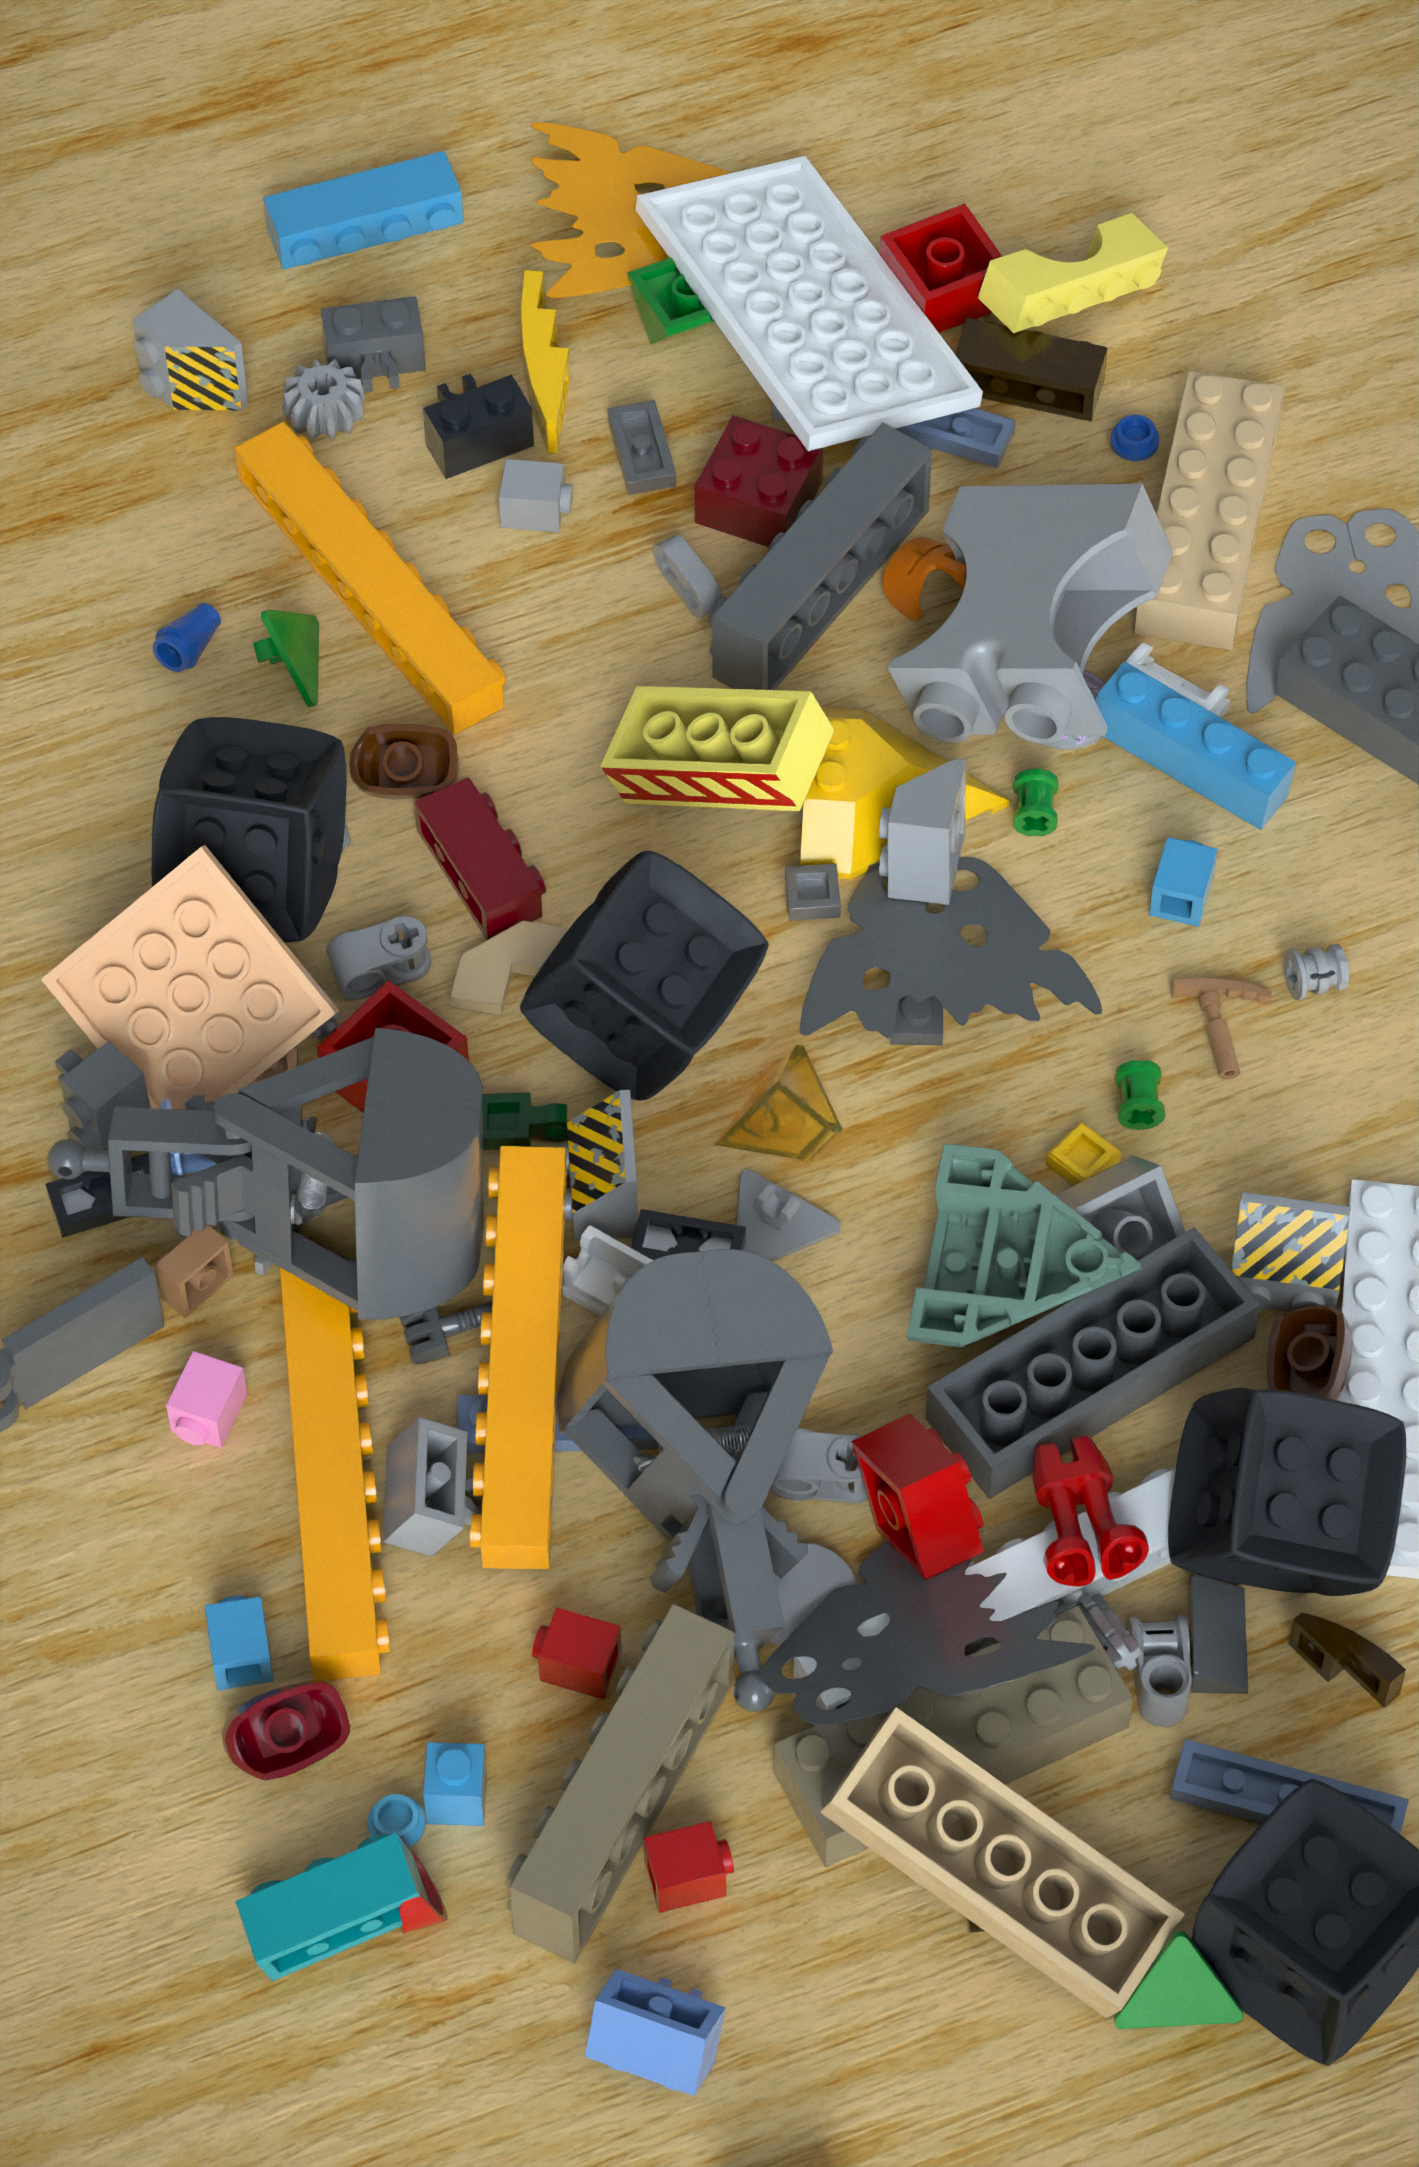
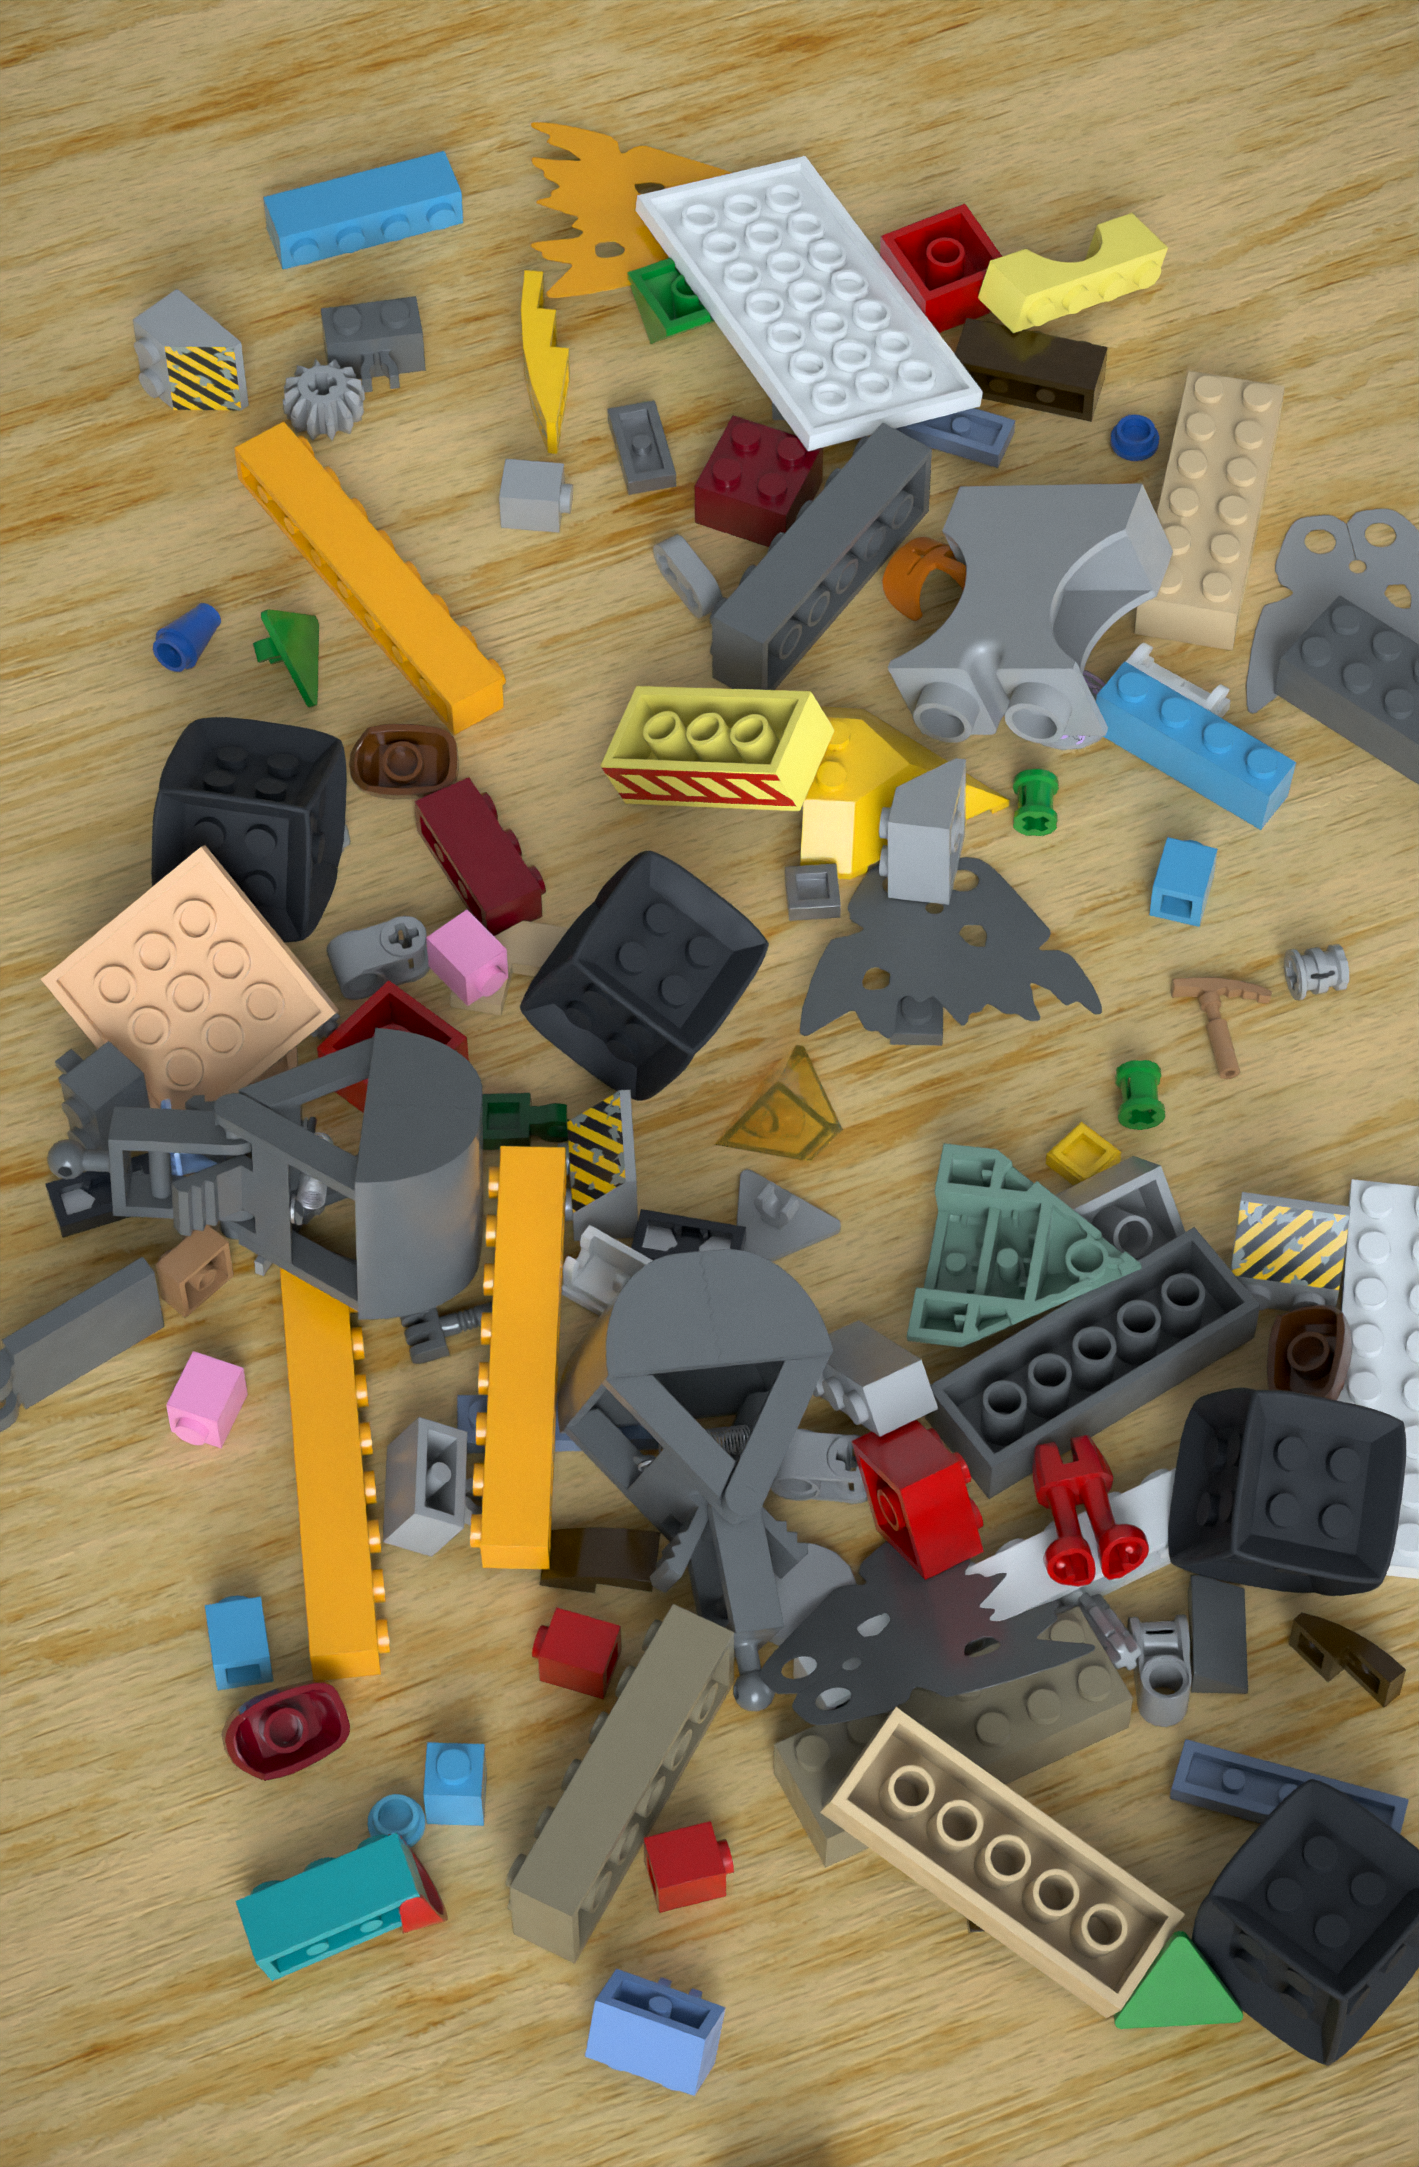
(467, 958): none -> bright pink brick
(477, 425): black brick -> none
(603, 1557): none -> dark brown slope
(874, 1380): none -> light grey brick

